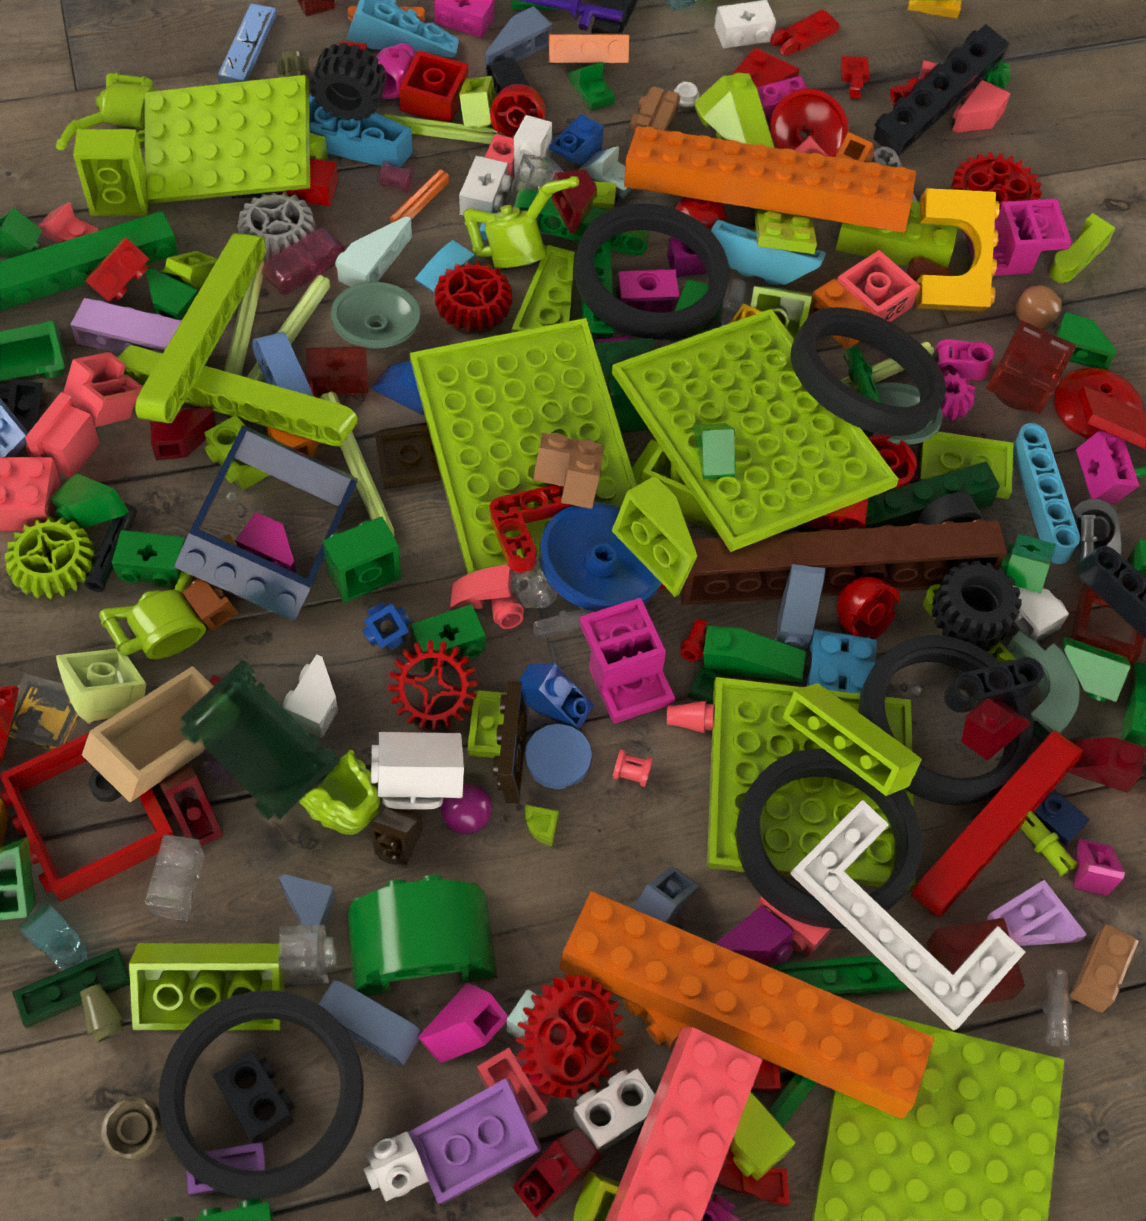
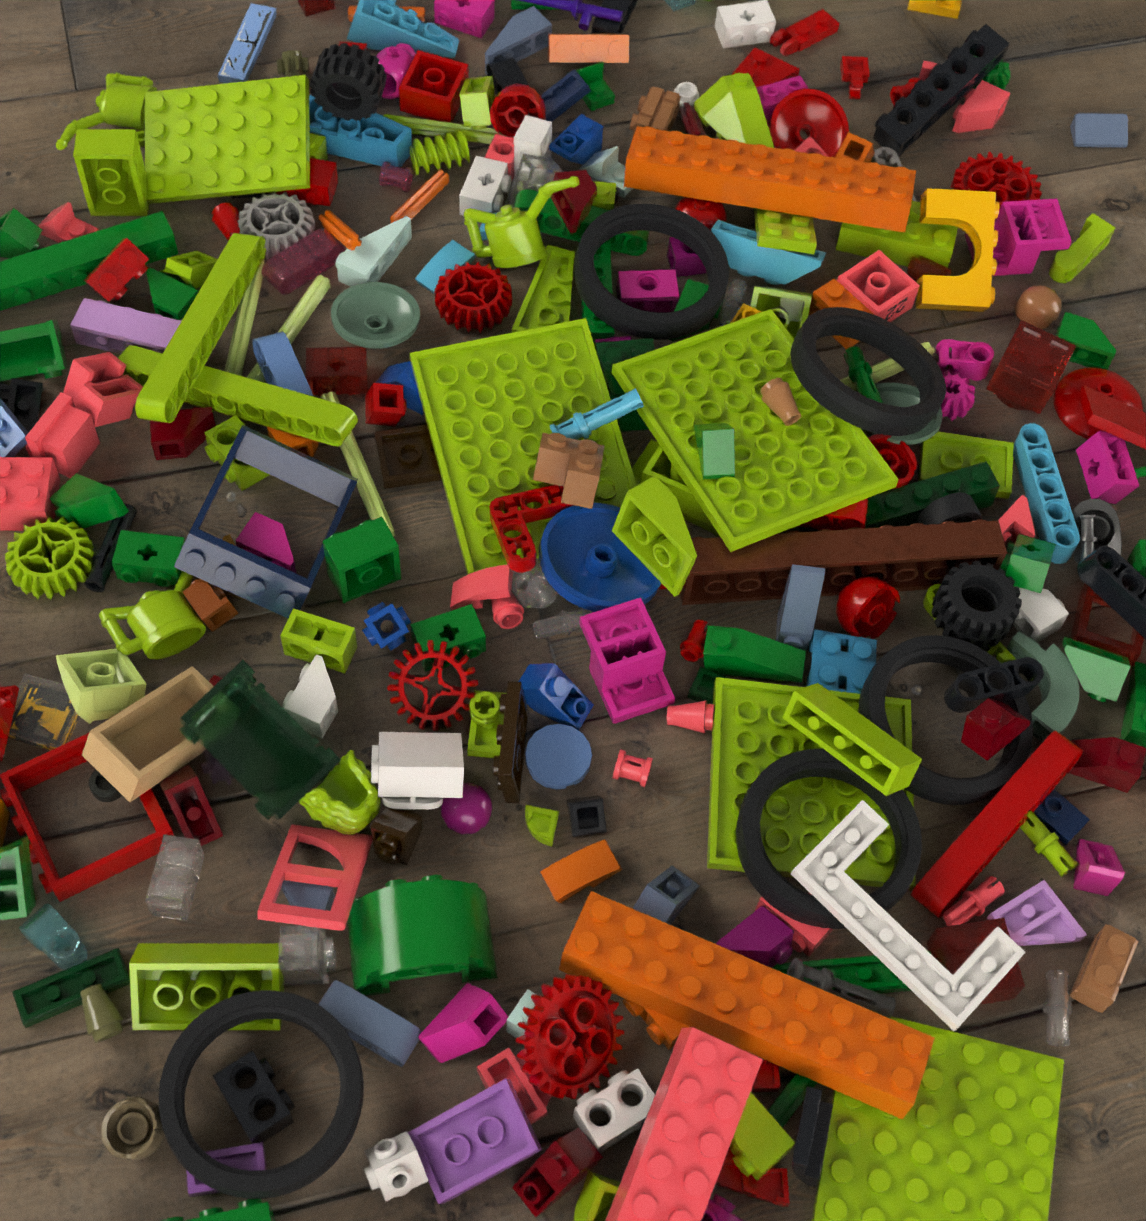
(226, 219): none -> red cone
(312, 635): none -> lime brick
(340, 230): none -> orange axle
(348, 849): none -> coral window
(384, 404): none -> red brick
(439, 151): none -> lime piece
(493, 713): none -> lime bush
(564, 95): none -> dark blue plate
(580, 869): none -> orange slope
(583, 424): none -> medium azure pin
(586, 815): none -> black slope
(691, 120): none -> dark red axle
(780, 400): none -> medium nougat cone
(811, 1137): none -> black slope
(825, 980): none -> dark grey pin
(973, 902): none -> coral axle
(1017, 521): none -> coral slope
(1099, 130): none -> sand blue slope

